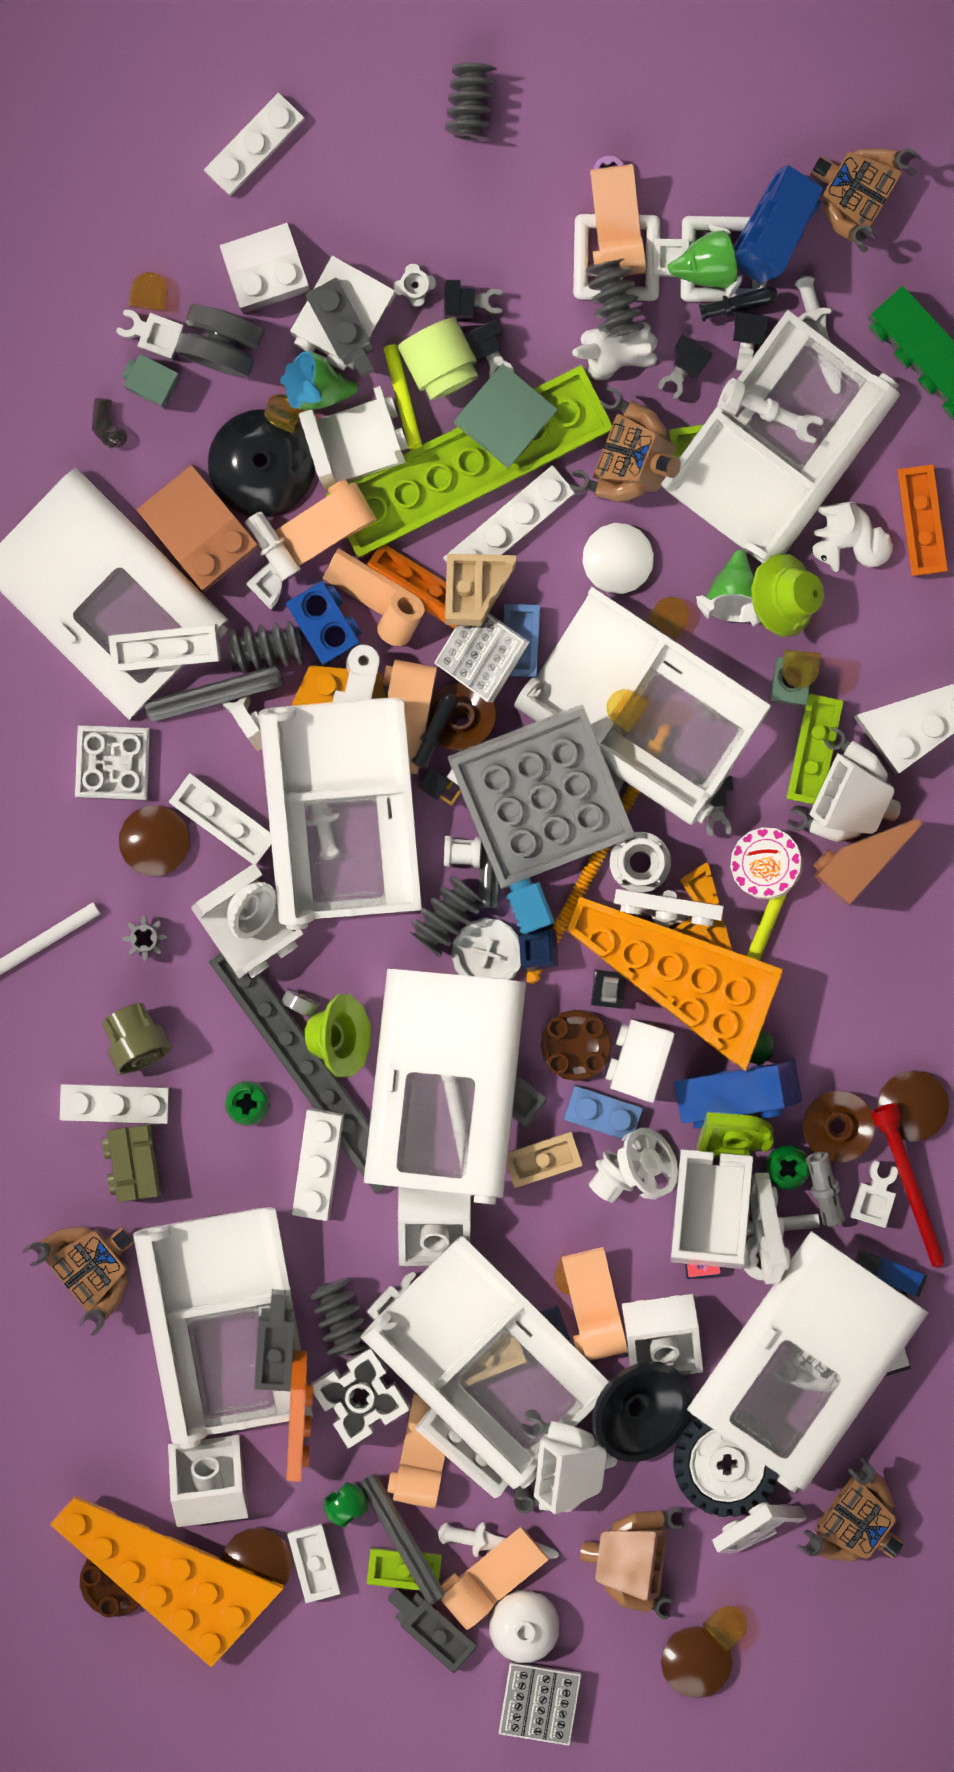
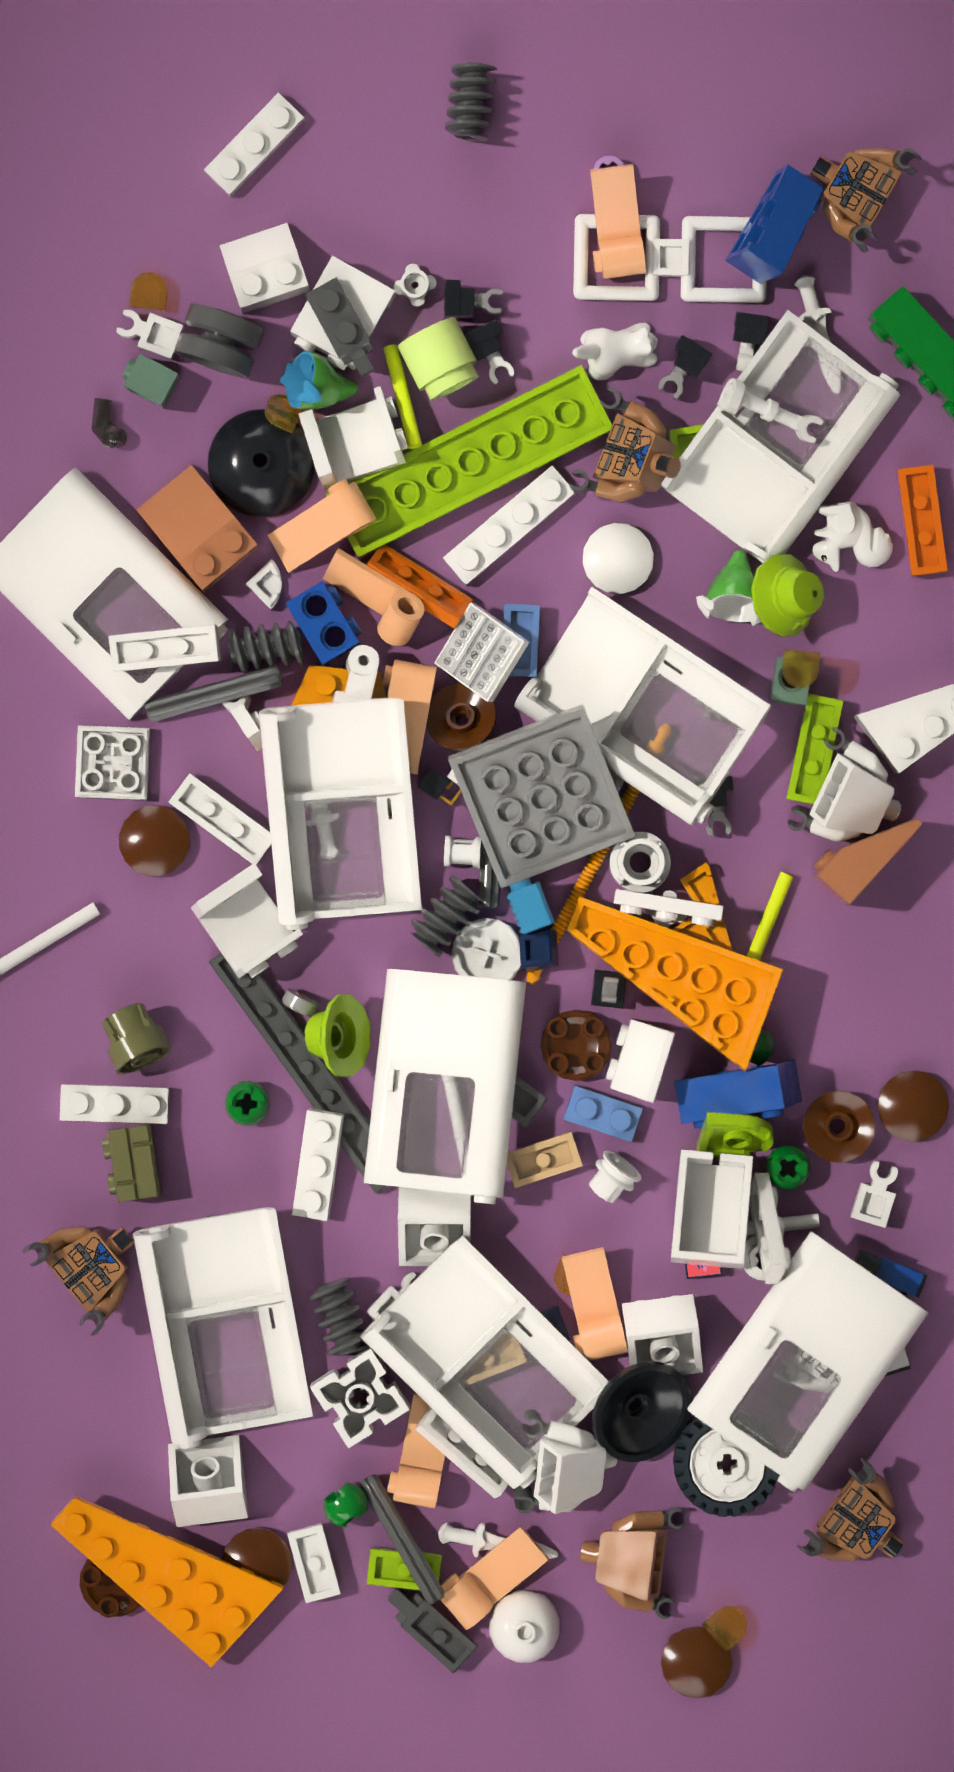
(134, 938): light grey gear -> none
(251, 909): white hat -> none
(271, 546): white axle -> none
(275, 1345): dark grey hinge -> none
(299, 1423): orange wing -> none
(436, 727): black piece -> none
(474, 586): tan wing -> none
(505, 416): sand green slope -> none
(539, 1703): light grey tile -> none
(614, 298): dark grey piece -> none
(626, 707): clear yellow tile -> none
(641, 1161): white piece -> none
(669, 616): clear yellow tile -> none
(709, 262): bright green hat -> none
(749, 300): black piece -> none
(756, 1527): white wing -> none
(766, 863): white tile -> none
(825, 1189): light grey pin -> none
(888, 1120): red piece -> none

